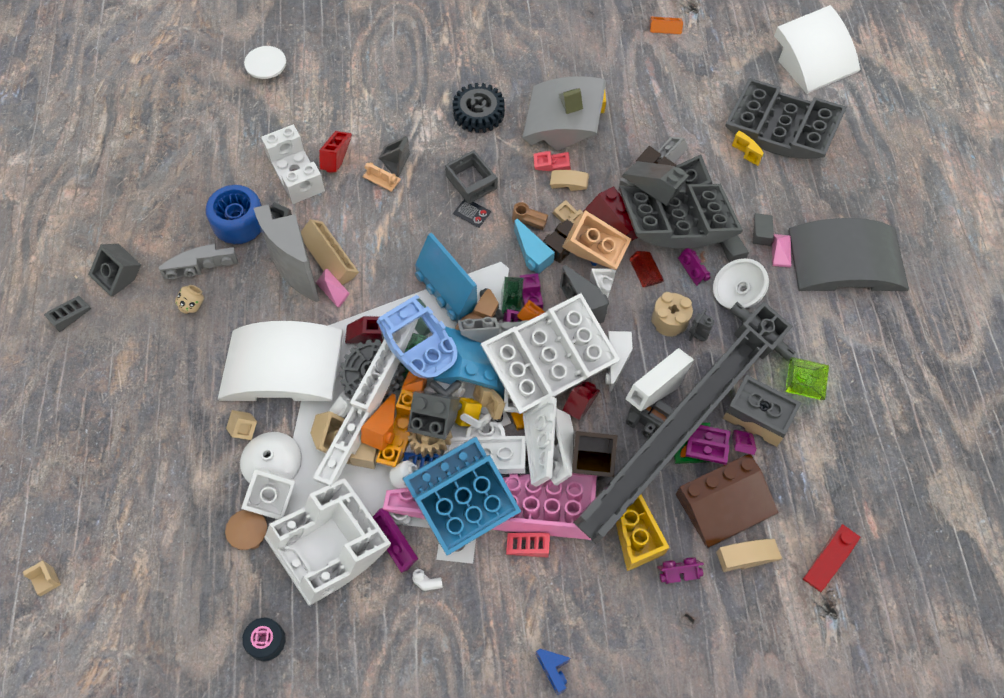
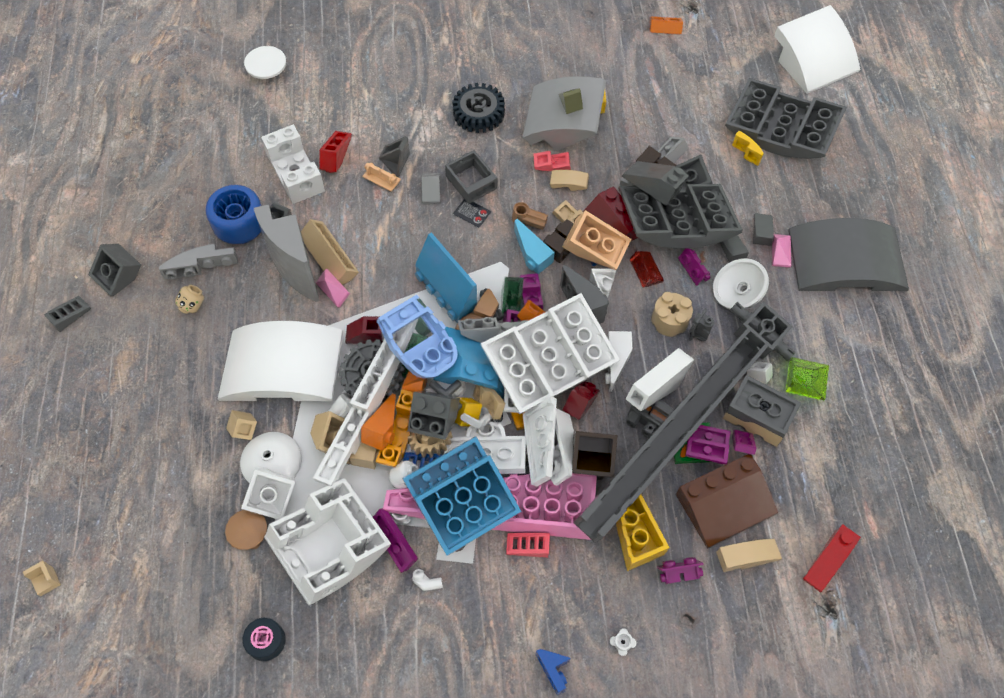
(431, 188): none -> light grey slope
(629, 642): none -> white plate
(761, 371): none -> white slope

